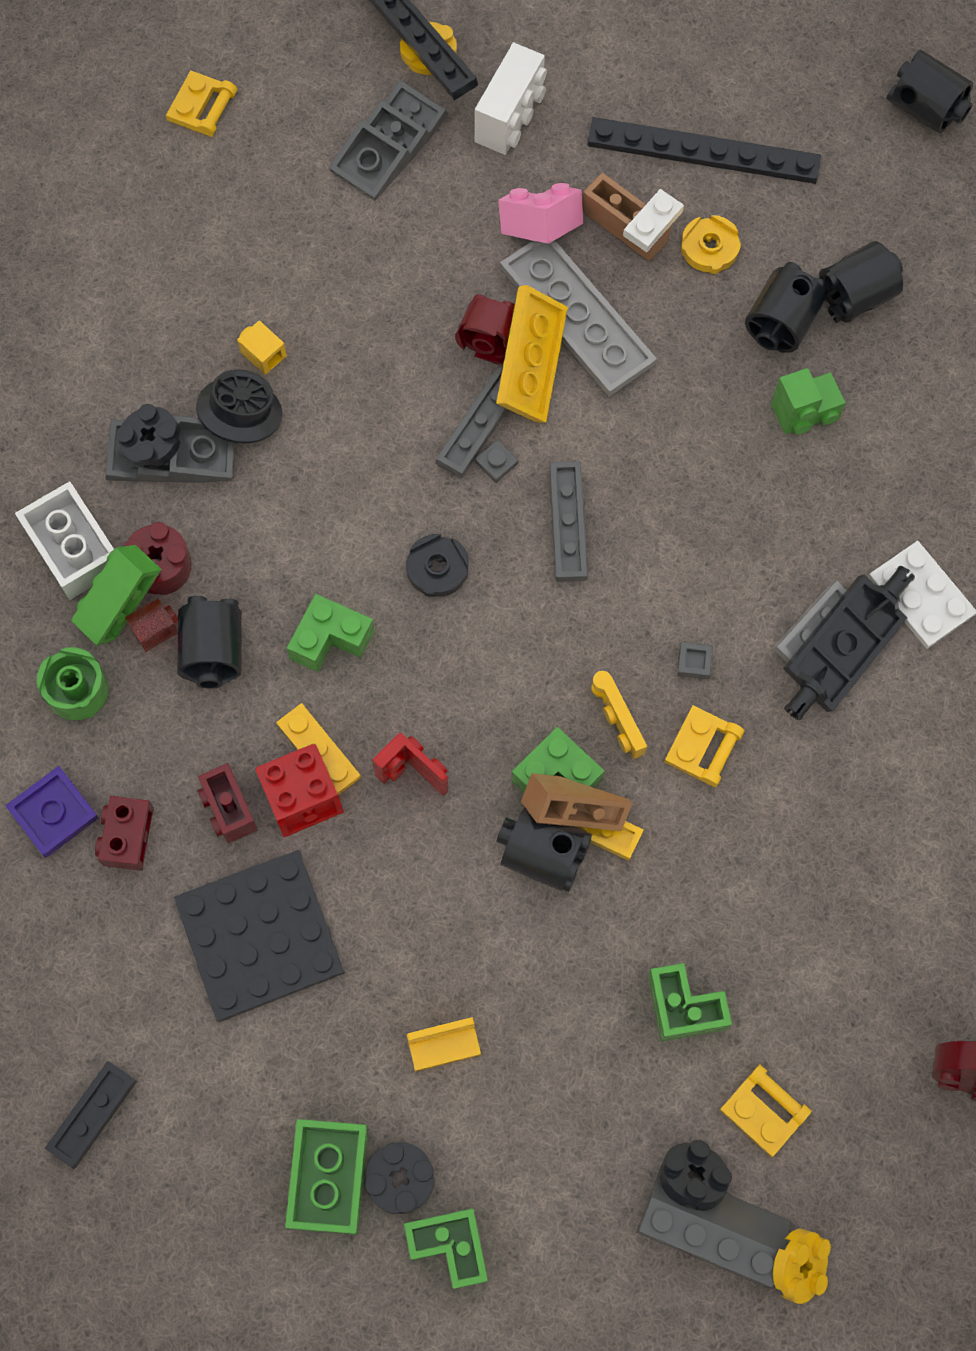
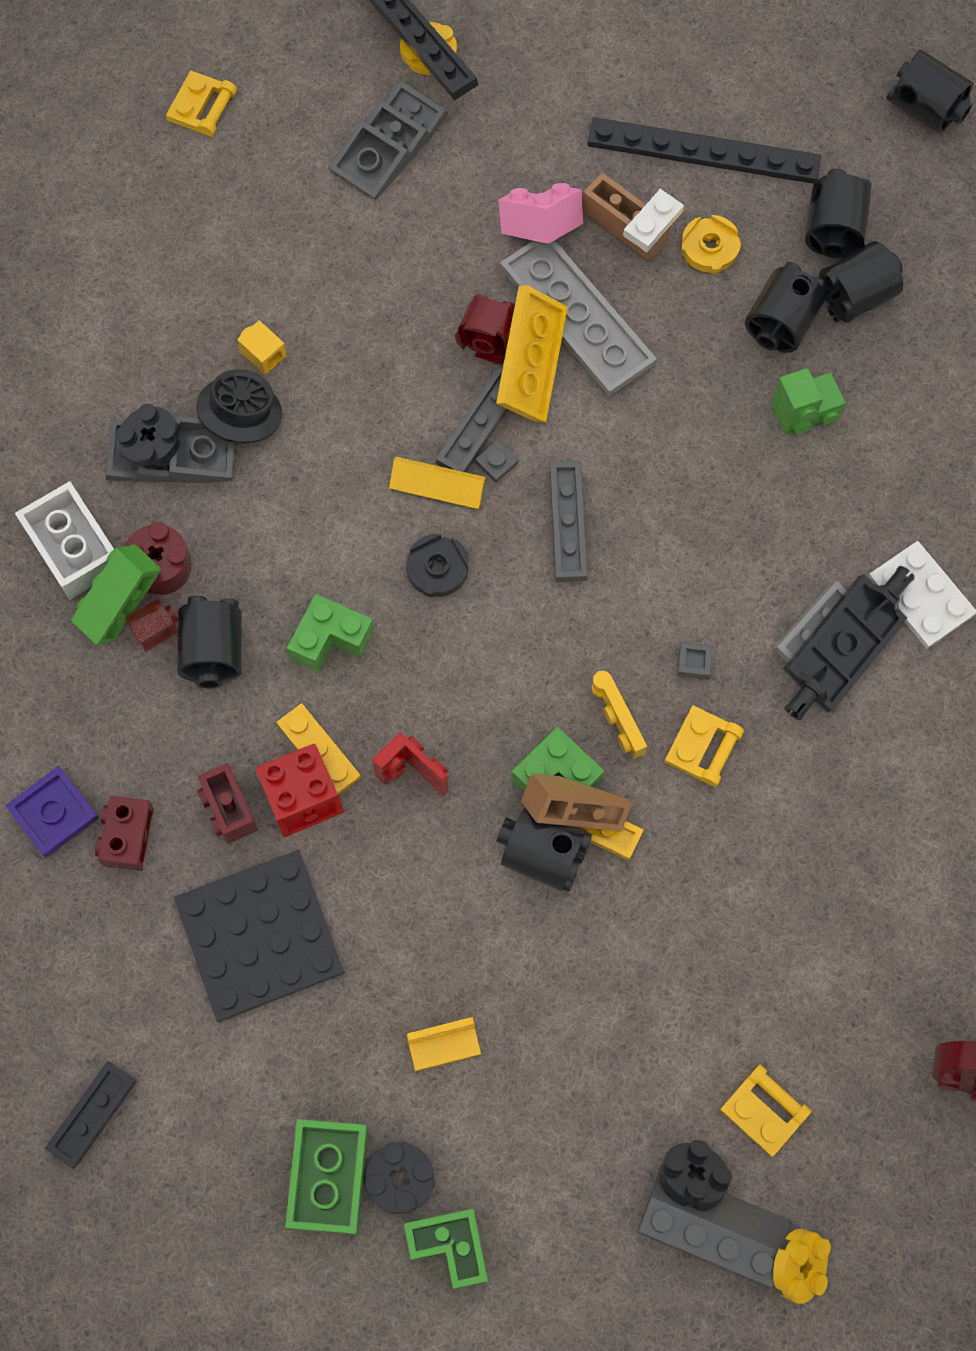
(66, 668): bright green brick -> none
(437, 482): none -> yellow tile
(510, 99): white brick -> none
(679, 1013): bright green brick -> none
(838, 214): none -> black cylinder

